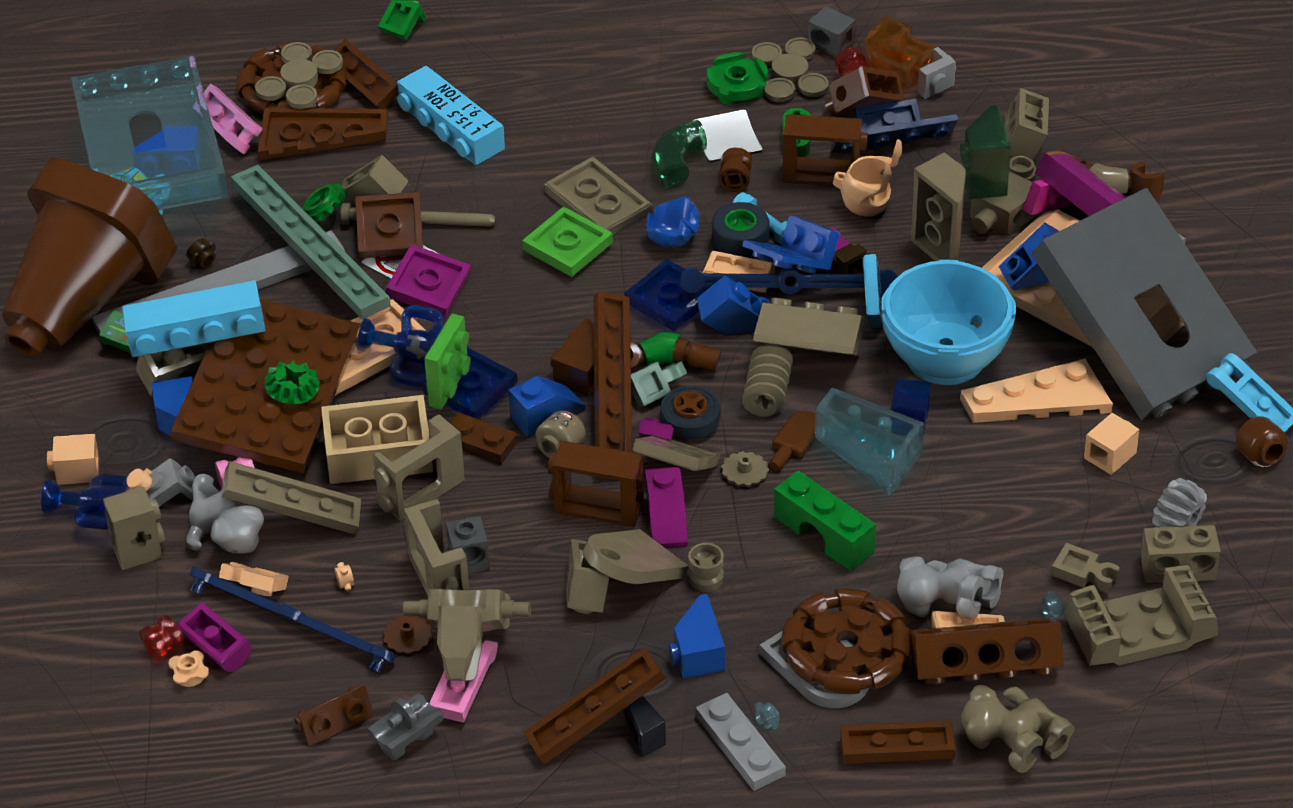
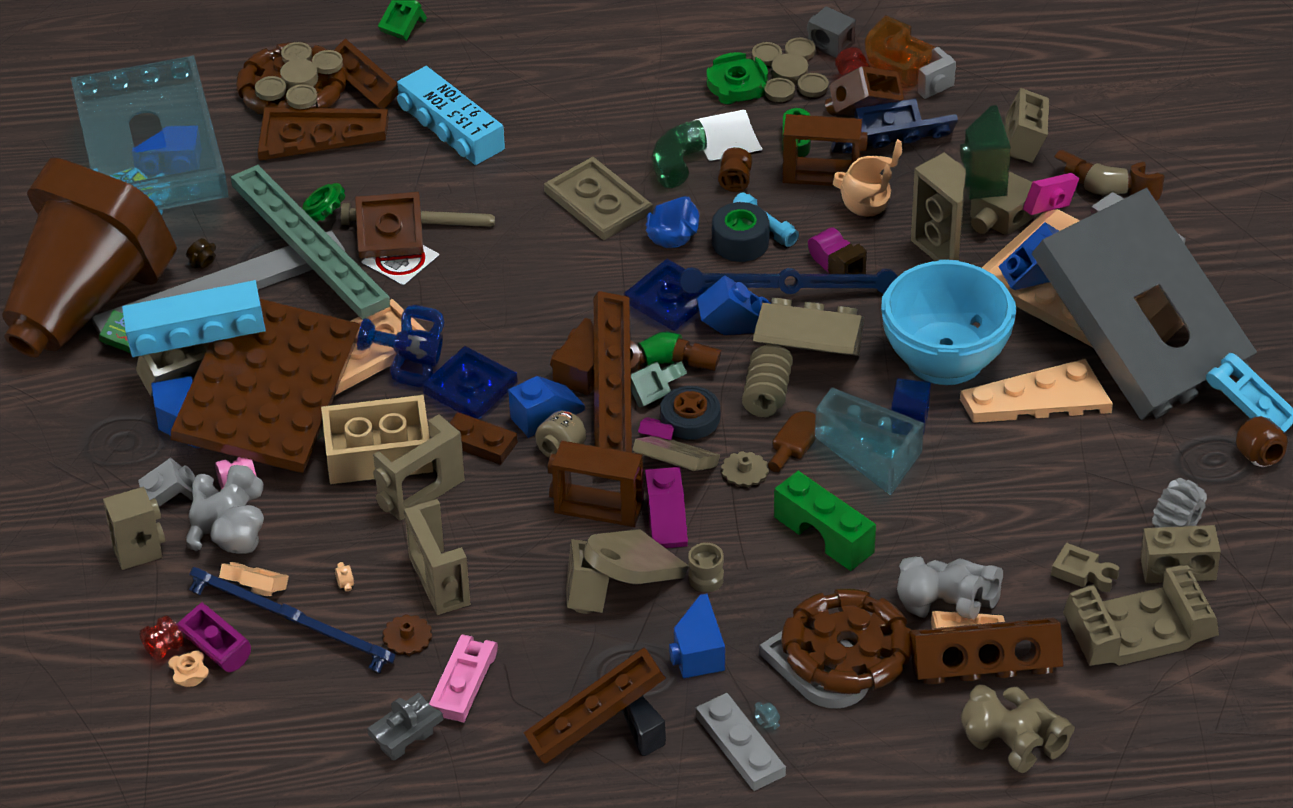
(74, 459): light nougat brick -> none
(92, 509): clear blue piece -> none
(139, 478): light nougat piece -> none
(229, 119): bright pink plate -> none
(287, 391): green gear -> none
(291, 497): dark tan plate -> none
(335, 715): reddish brown hinge -> none
(374, 178): dark tan slope -> none
(428, 279): magenta plate -> none
(447, 361): bright green plate -> none
(460, 624): dark tan piece -> none
(472, 538): dark grey brick -> none
(567, 241): bright green plate -> none
(728, 263): light nougat plate -> none
(803, 244): blue bracket -> none
(873, 290): medium azure tile -> none
(897, 742): reddish brown plate -> none
(1023, 167): dark tan plate -> none
(1052, 606): clear light blue piece -> none
(1076, 182): magenta slope -> none
(1111, 443): light nougat brick -> none

